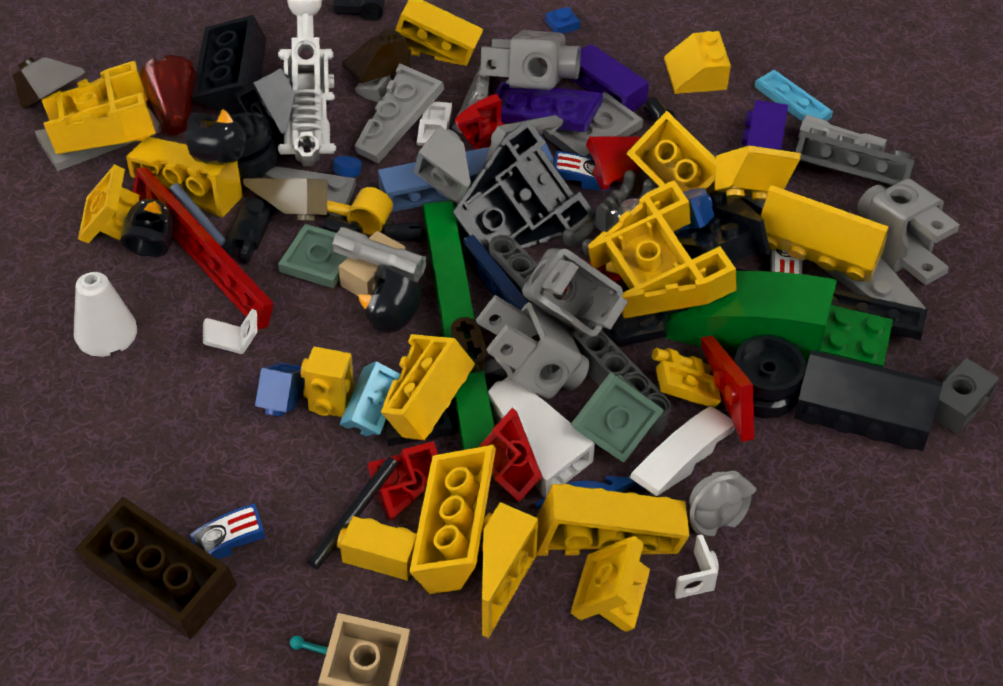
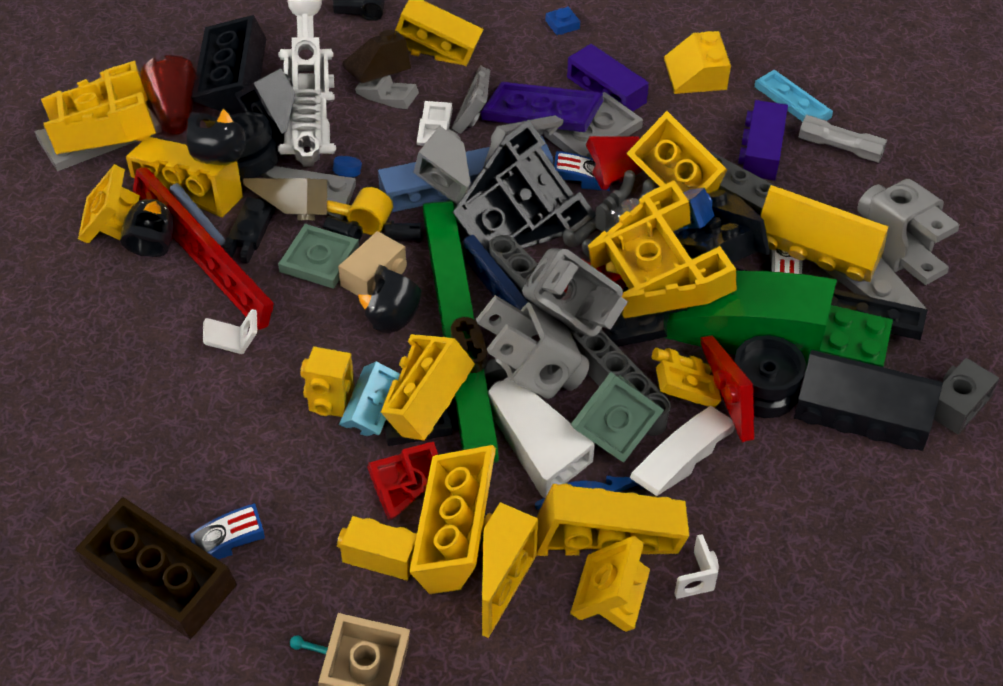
(41, 78): slope -> none
(101, 317): white cone -> none
(279, 388): slope -> none
(354, 509): black bar -> none
(359, 246): light grey axle -> none
(401, 107): light grey wing -> none
(480, 121): red slope -> none
(514, 460): red slope -> none
(521, 63): light grey piece -> none
(657, 108): black pin -> none
(719, 502): light grey piece -> none
(753, 171): yellow slope -> none
(852, 159): dark grey brick -> none

